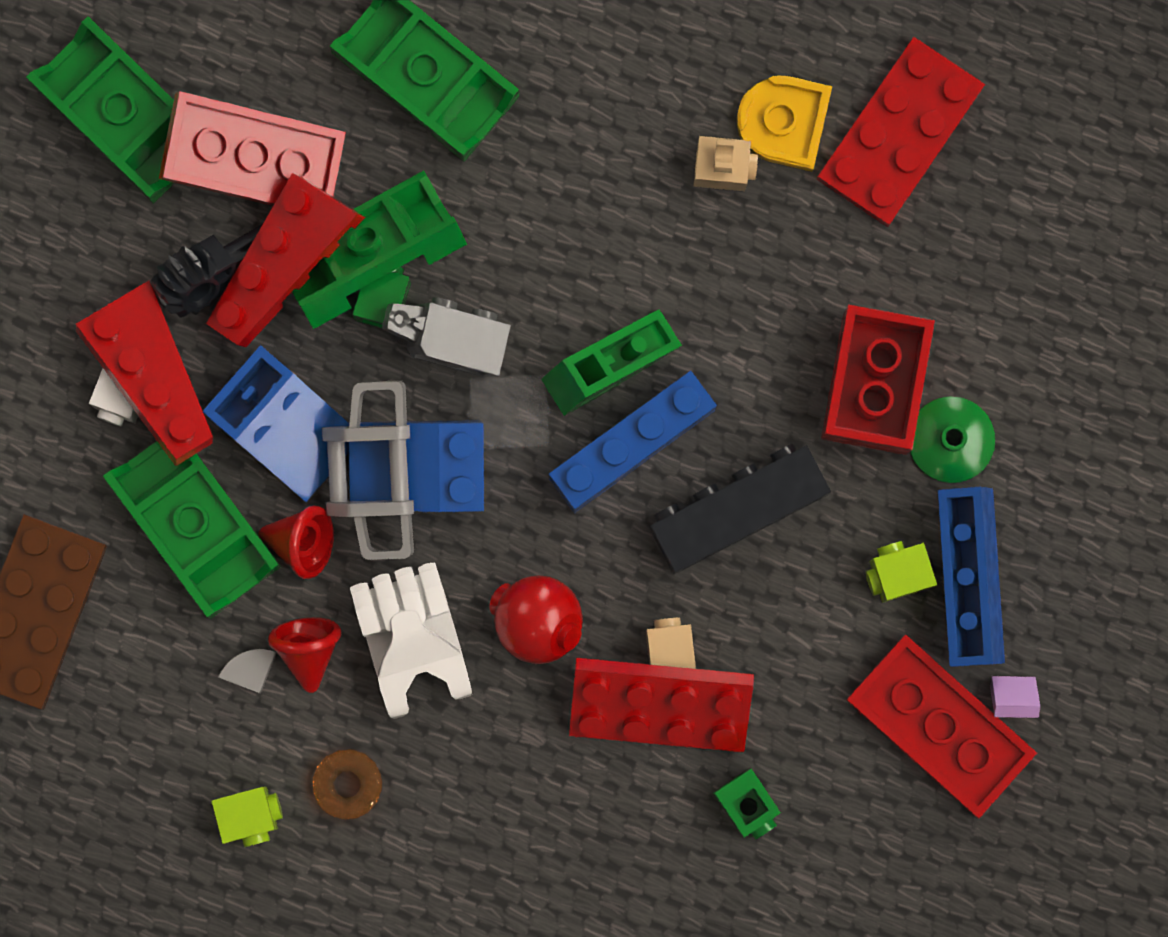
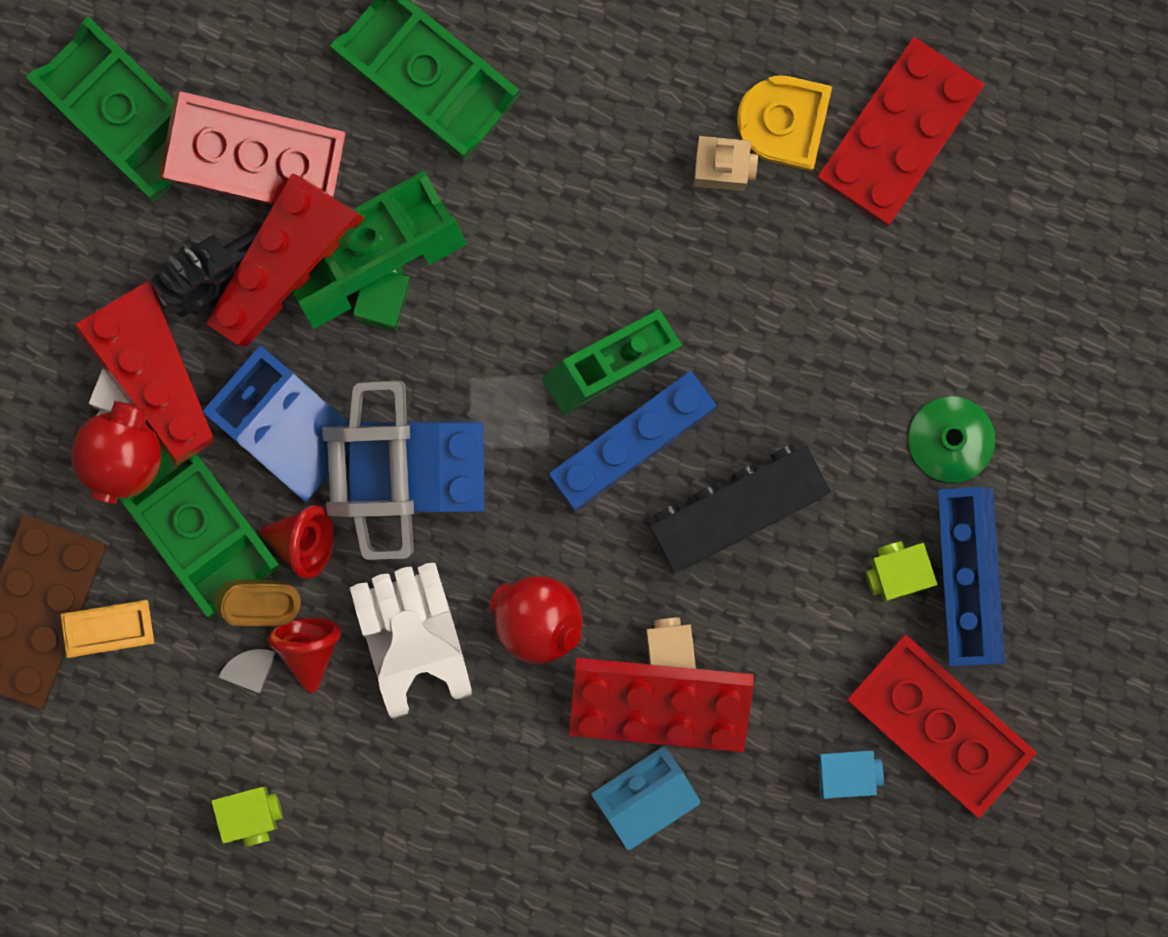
(106, 628): none -> tile
(116, 453): none -> red brick
(257, 602): none -> pearl gold tile
(353, 806): clear orange piece -> none
(450, 336): hinge -> none
(646, 798): none -> dark azure panel
(748, 786): green brick -> none
(849, 774): none -> dark azure brick
(878, 379): red brick -> none
(1015, 697): lavender tile -> none

